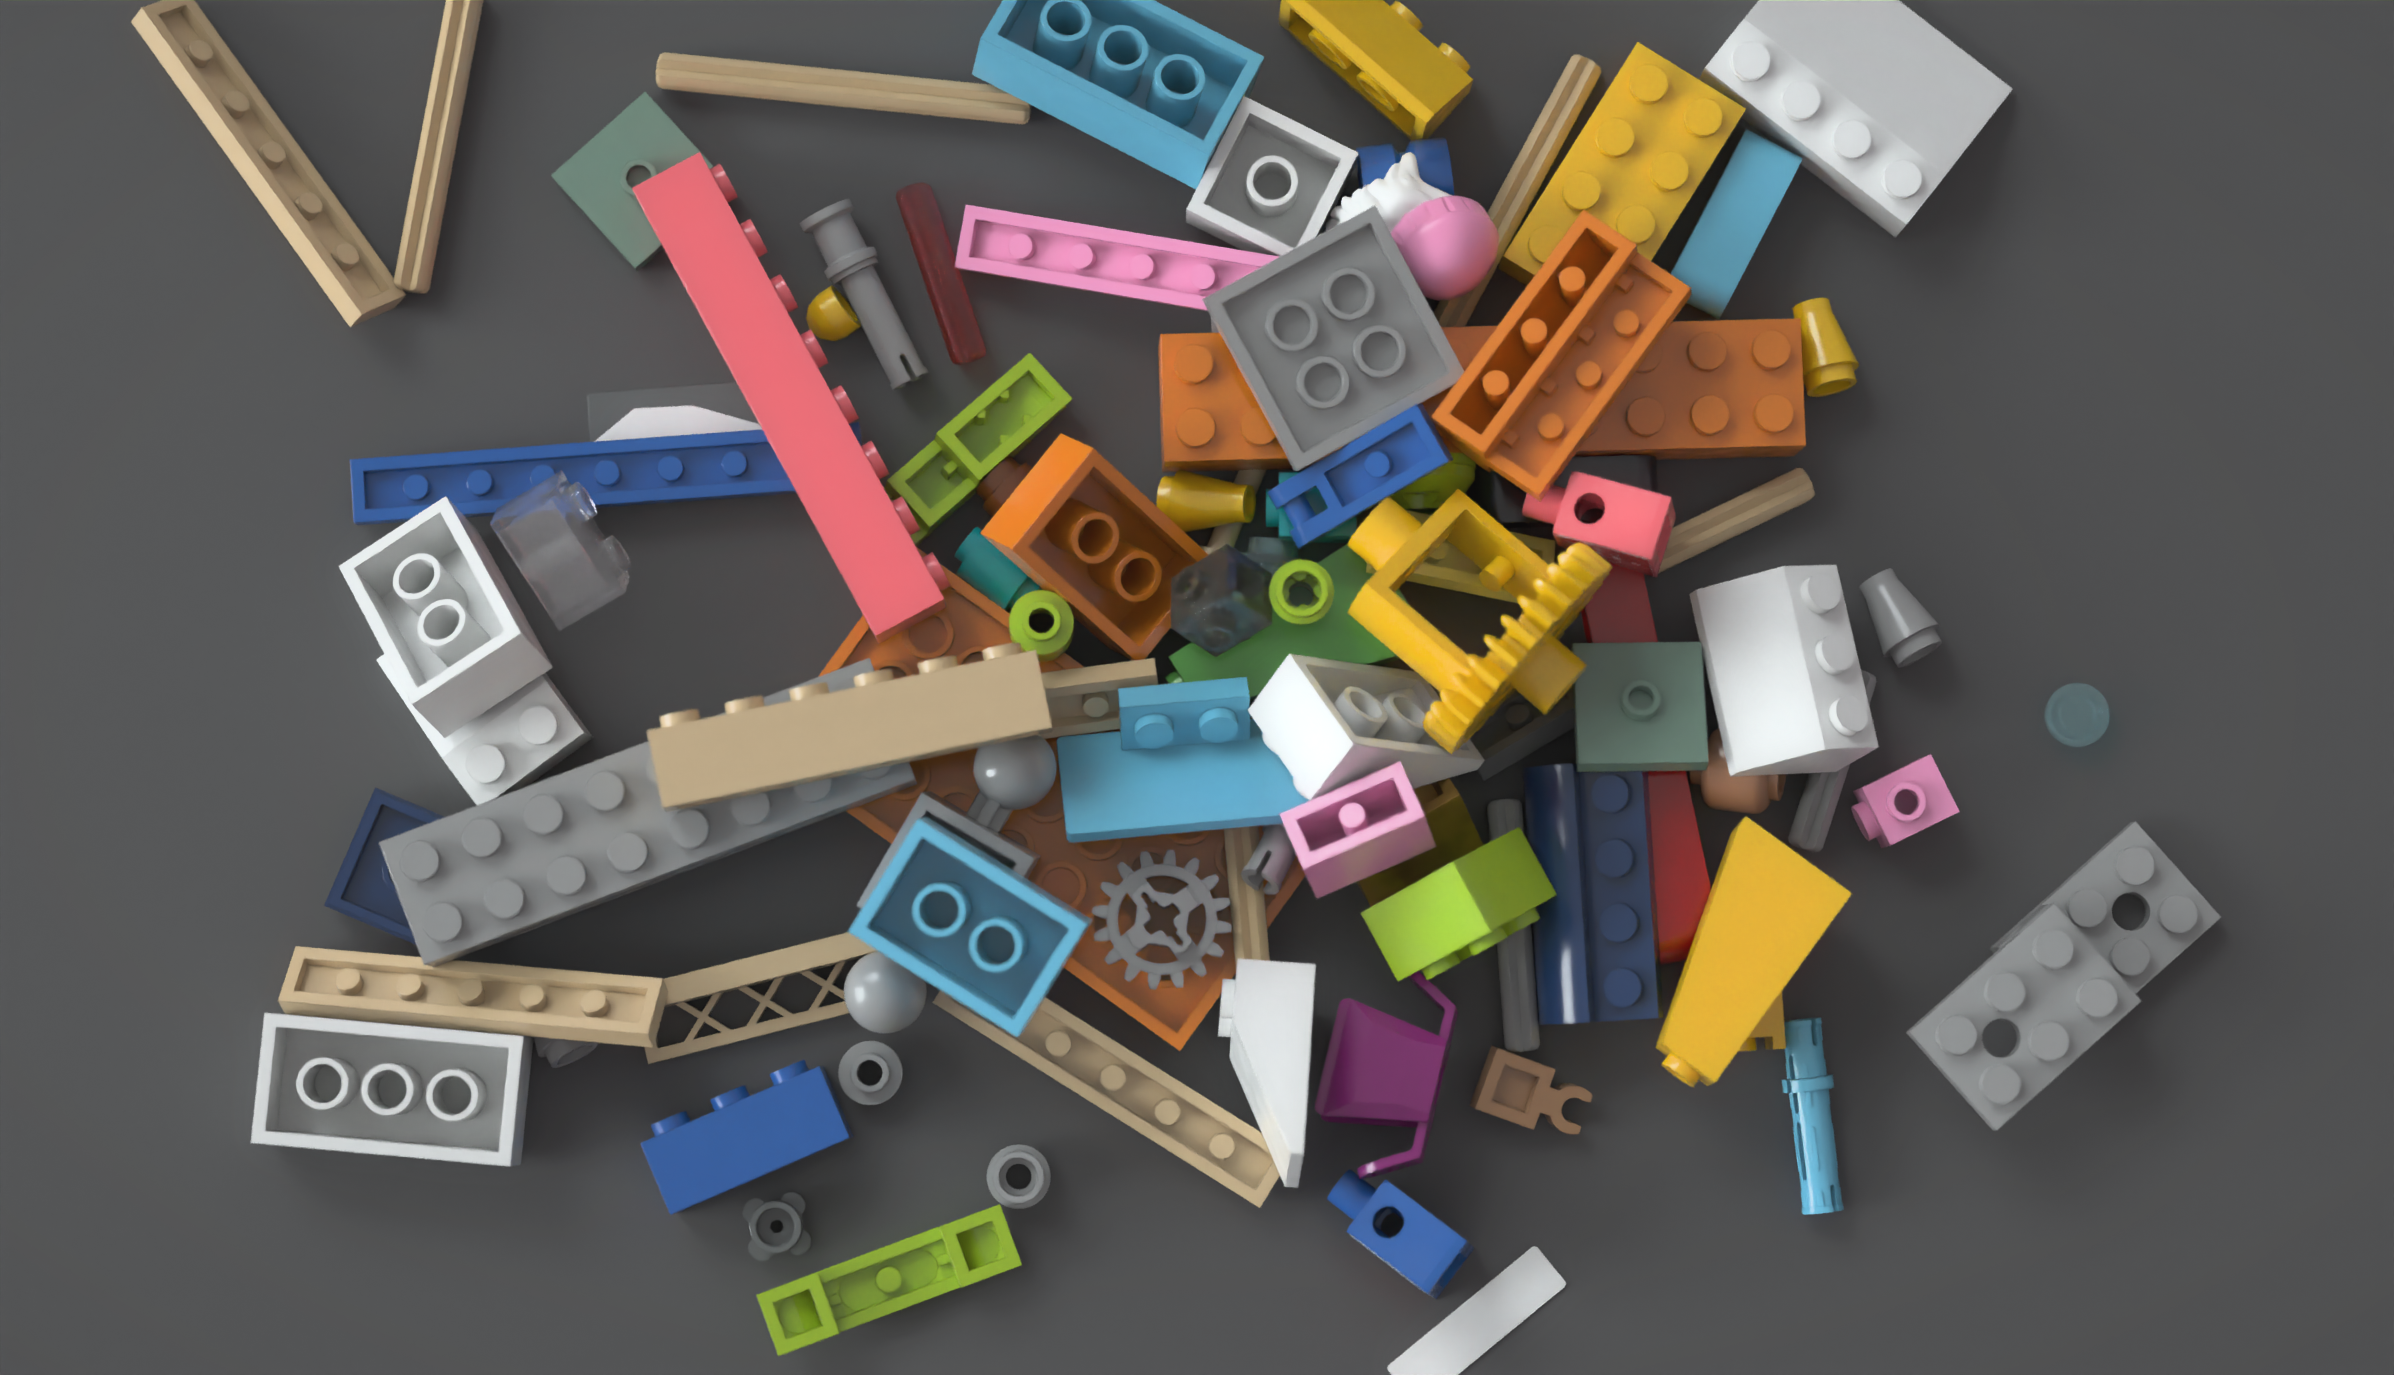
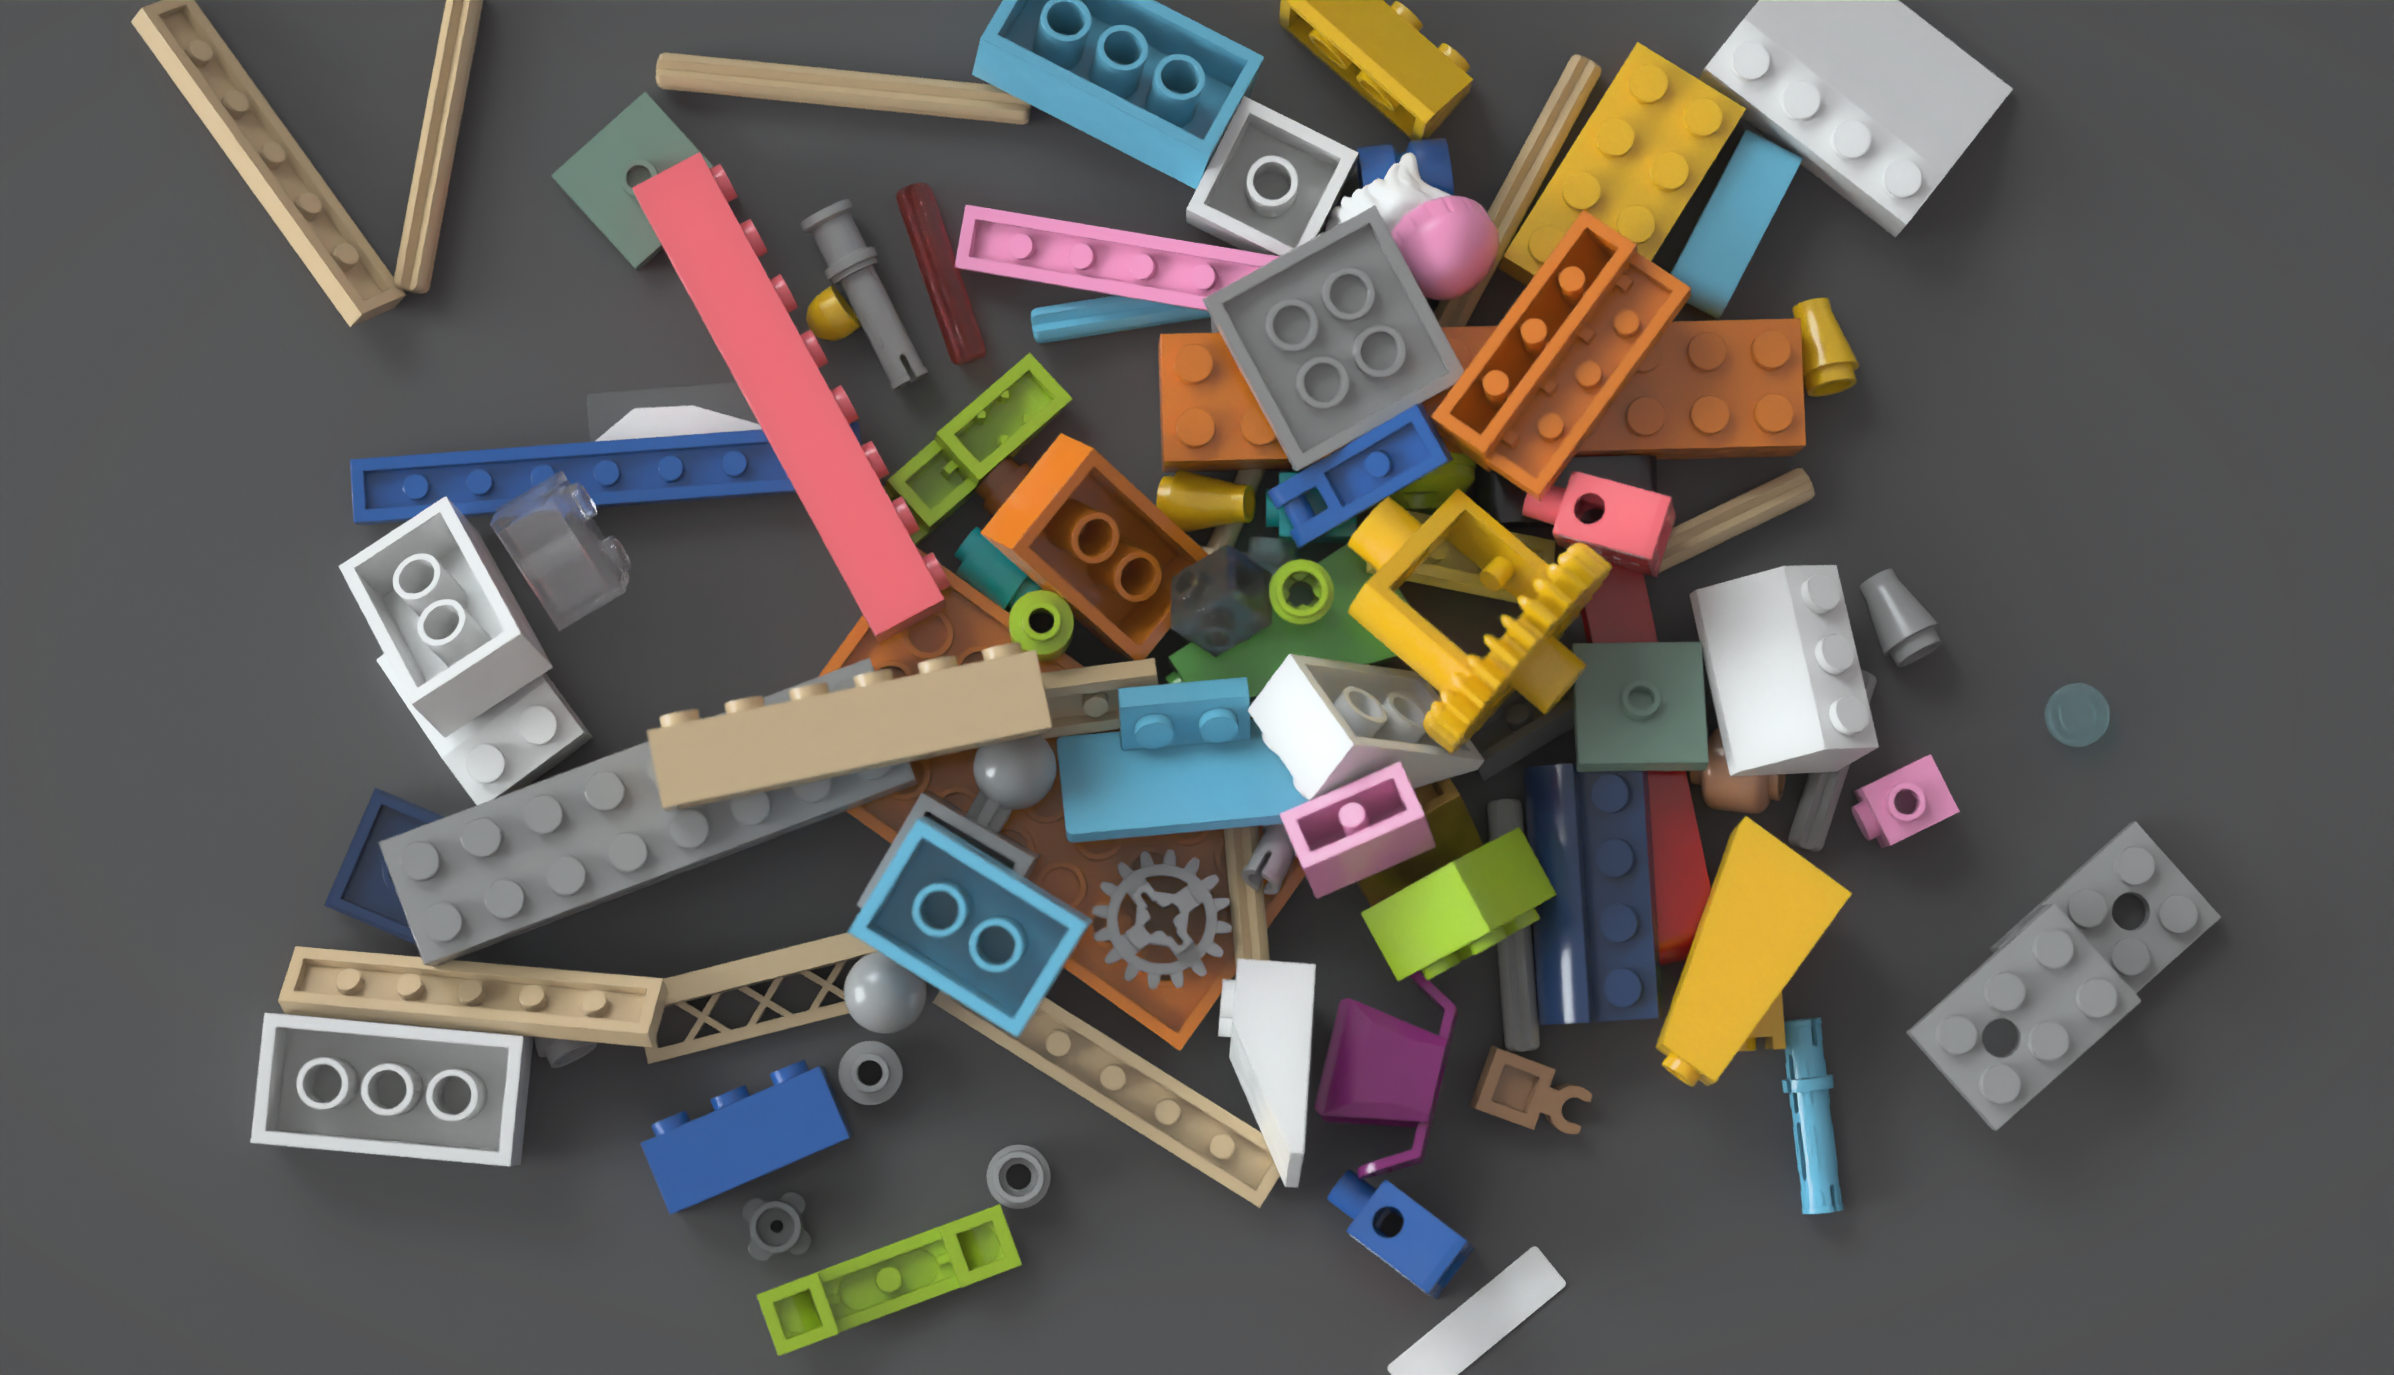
(1104, 316): none -> medium azure axle

